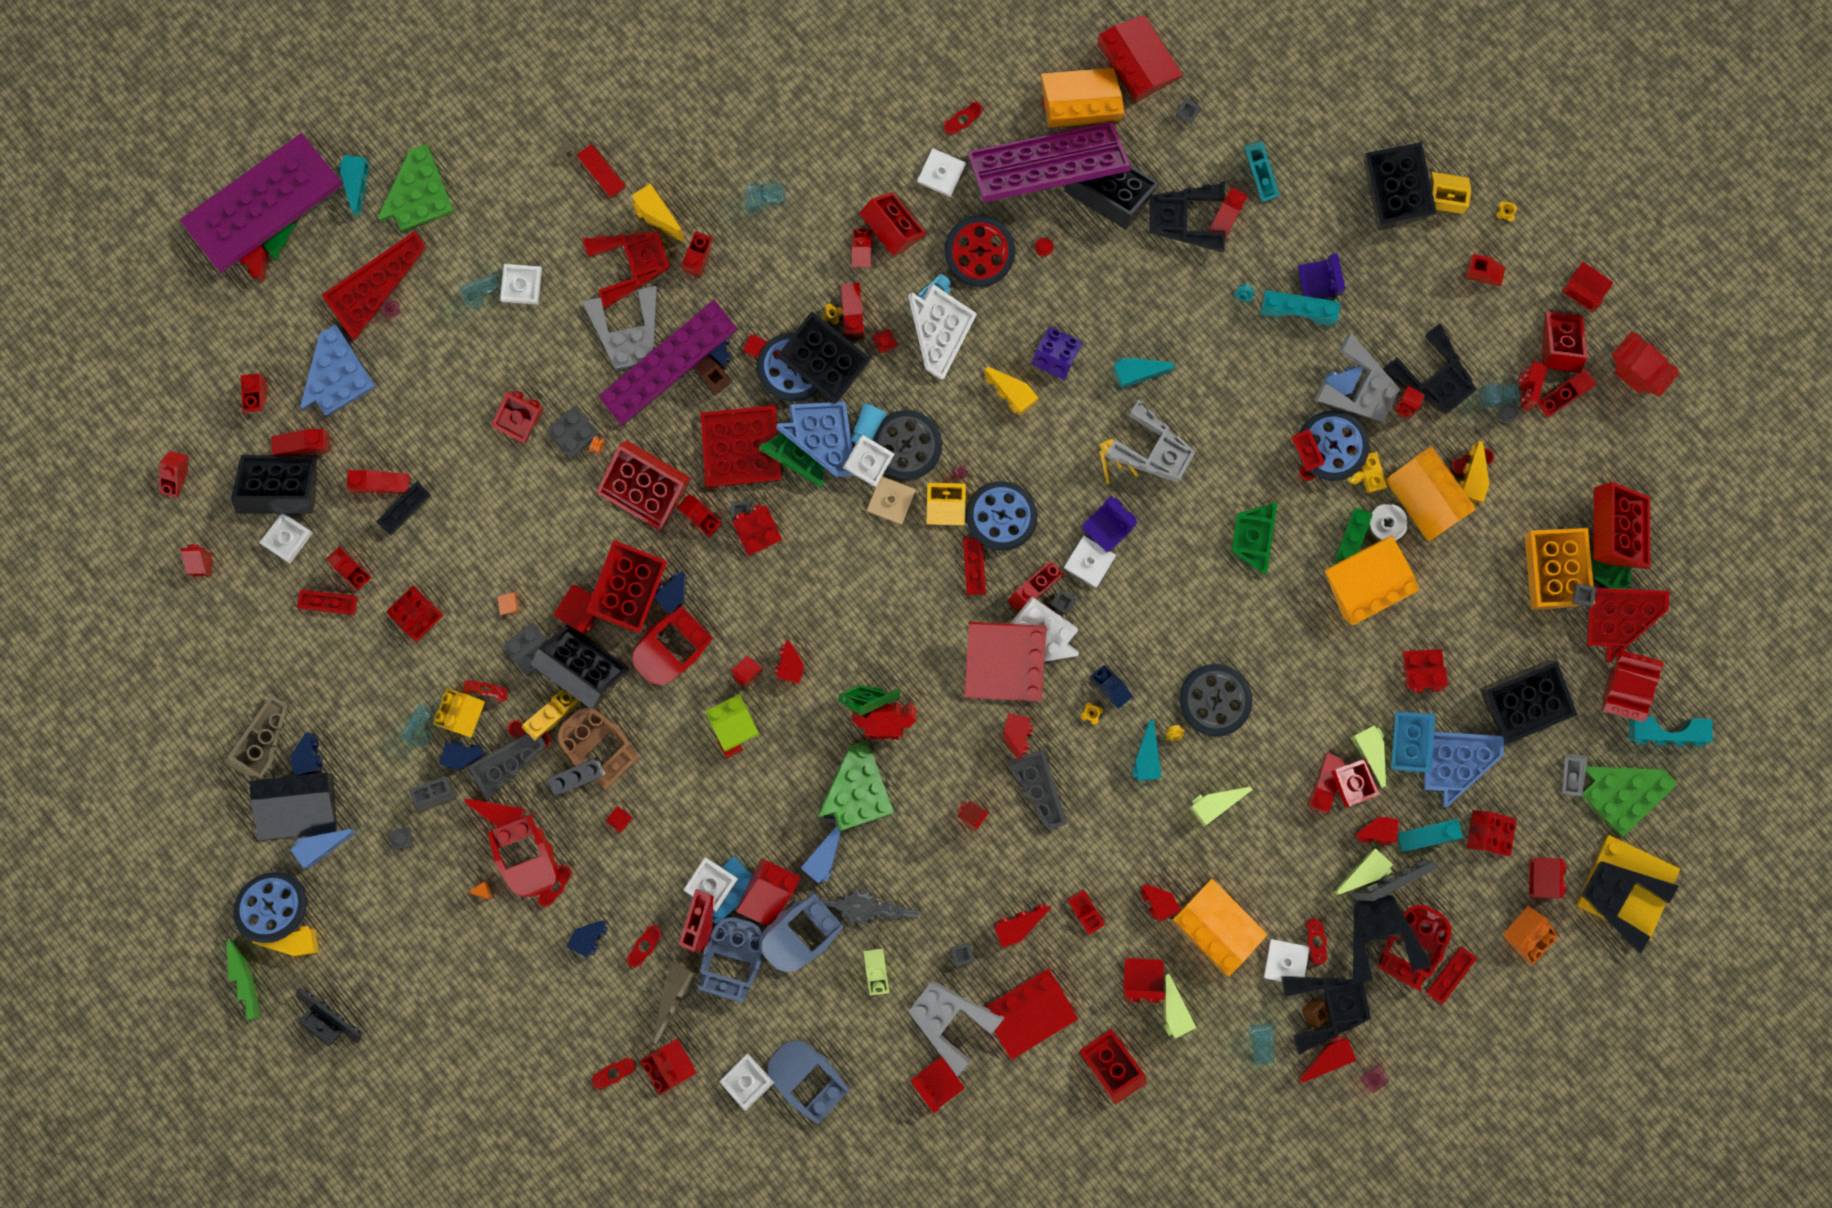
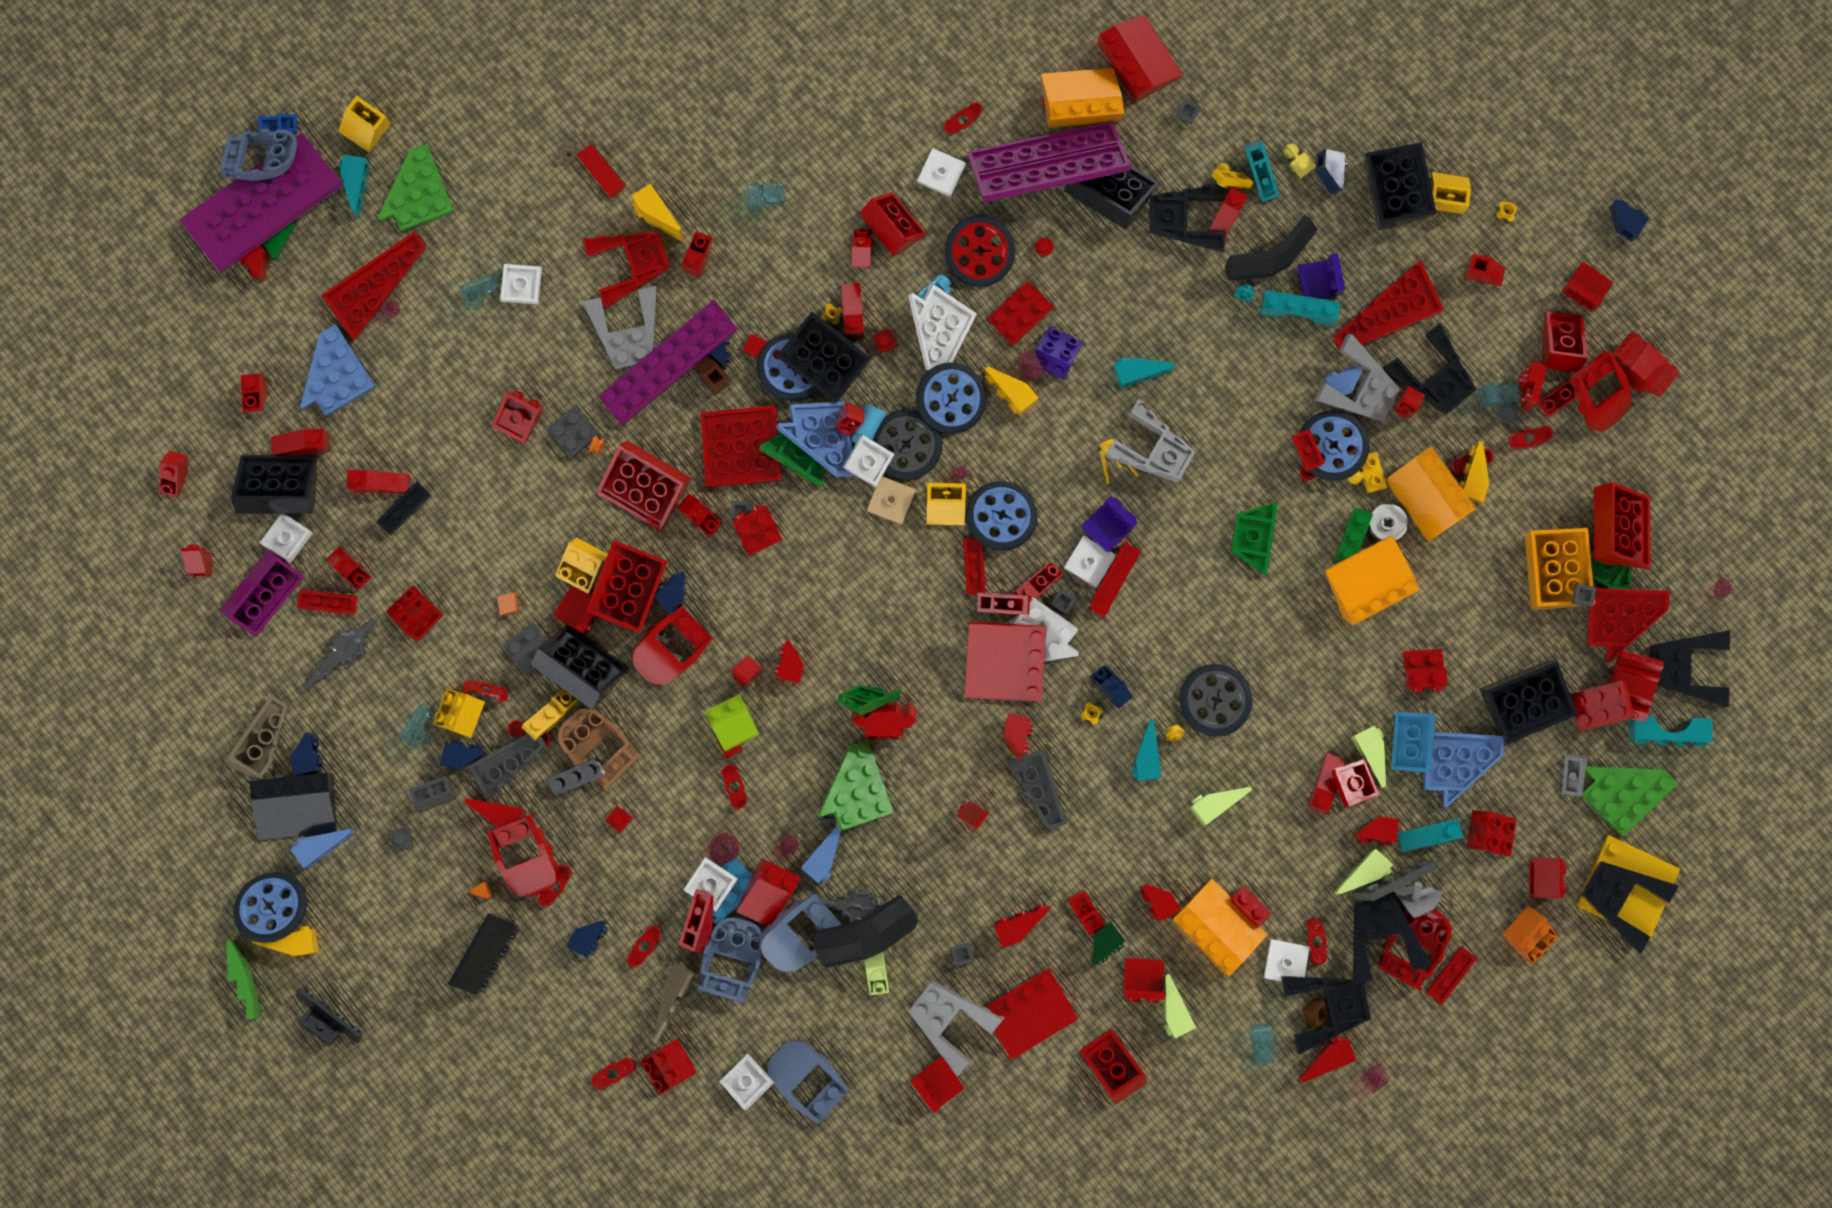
(261, 593): none -> magenta slope
(278, 158): none -> sand blue slope
(281, 121): none -> blue slope
(344, 649): none -> dark grey piece
(363, 124): none -> yellow slope
(484, 953): none -> black slope
(581, 565): none -> yellow slope
(724, 856): none -> clear pink gear
(731, 774): none -> red piece
(794, 844): none -> clear pink plate
(849, 418): none -> red slope
(866, 936): none -> black piece
(925, 395): none -> wedge
(1003, 603): none -> red slope
(1020, 313): none -> red plate
(1027, 369): none -> clear pink gear
(1104, 942): none -> dark green slope
(1114, 579): none -> red panel
(1226, 177): none -> yellow plate
(1250, 906): none -> red plate
(1273, 261): none -> black piece
(1302, 164): none -> light yellow plate
(1331, 169): none -> slope
(1401, 305): none -> red wing
(1418, 899): none -> light grey shield
(1541, 435): none -> red piece
(1602, 705): none -> red plate
(1611, 409): none -> red slope
(1627, 220): none -> dark blue slope
(1677, 666): none -> black wing
(1723, 588): none -> clear pink plate

